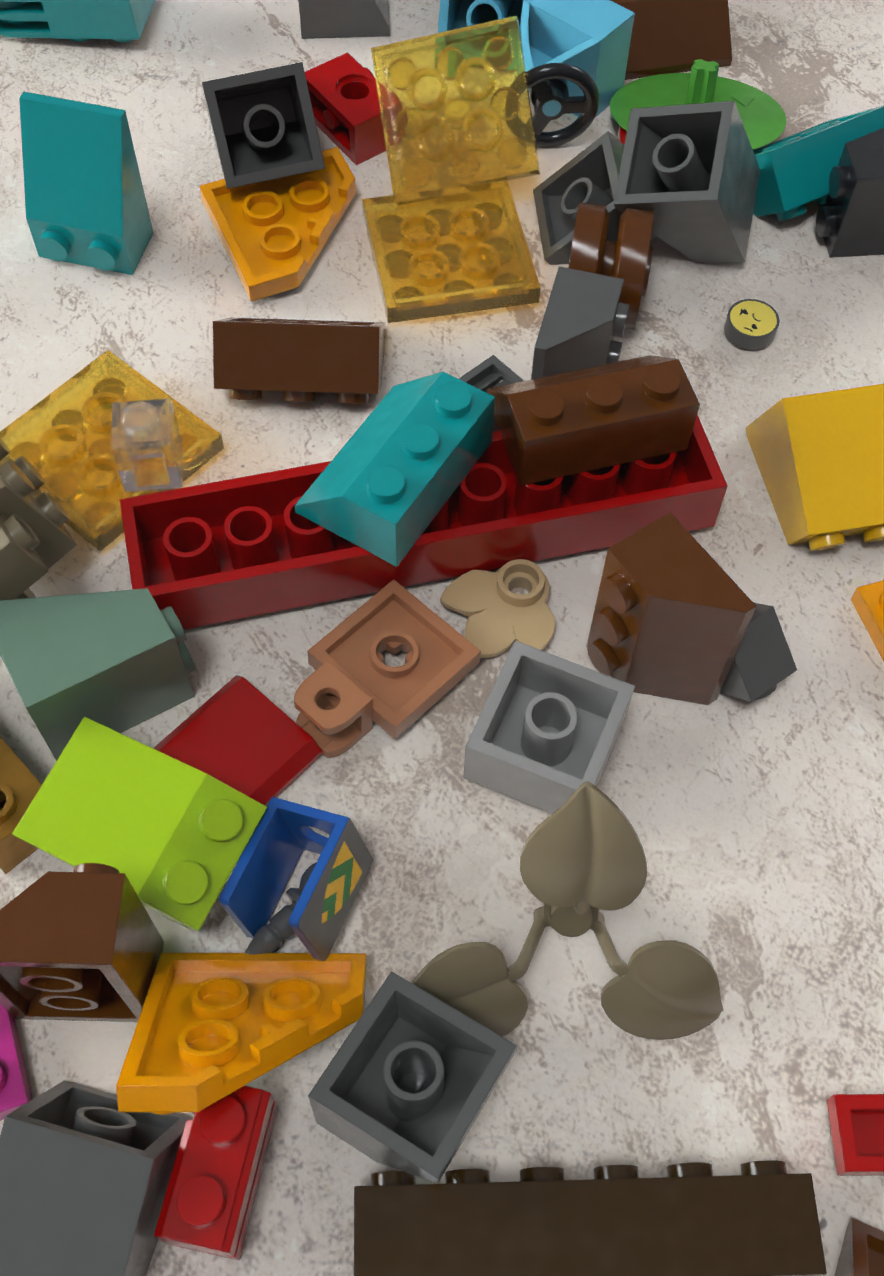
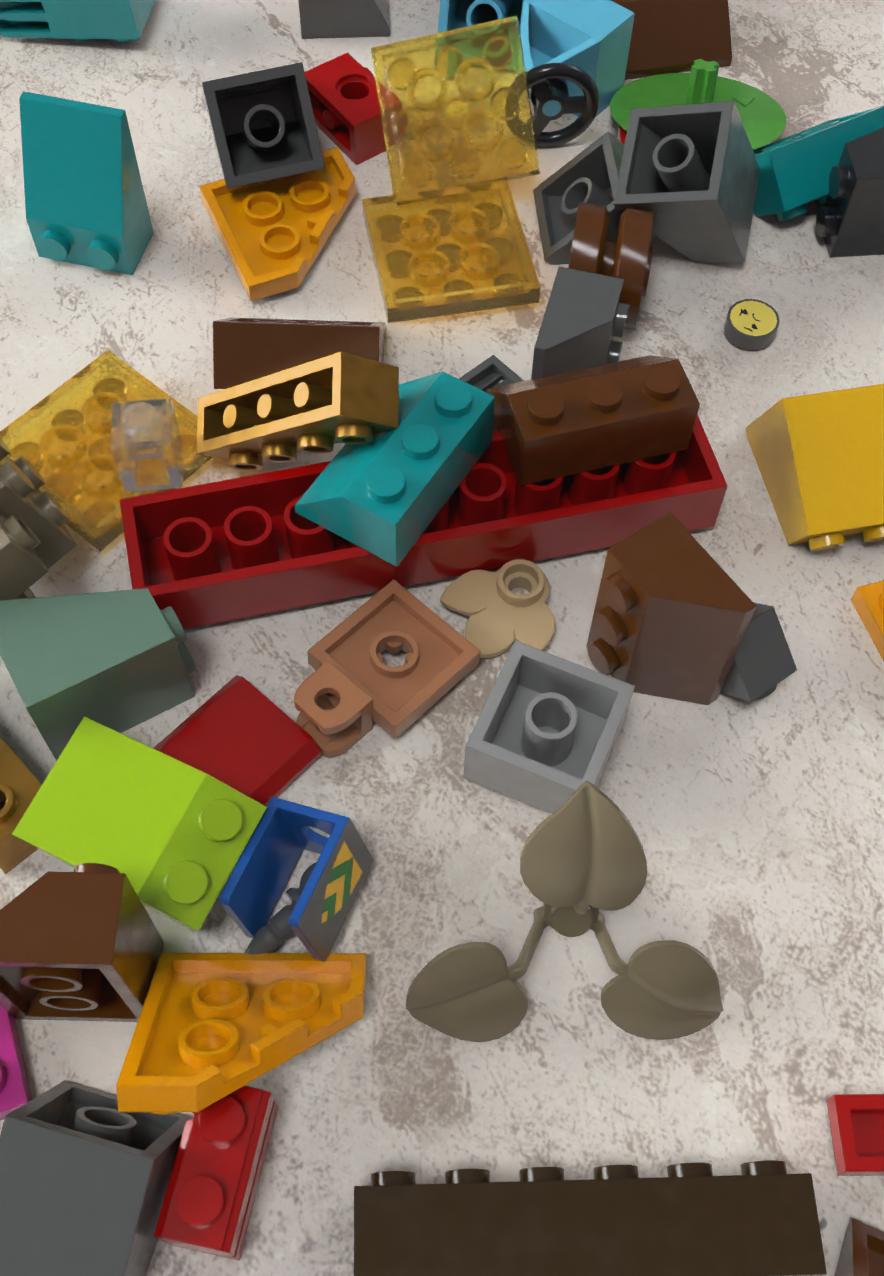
(299, 411): none -> pearl gold brick
(410, 1080): dark grey slope -> none

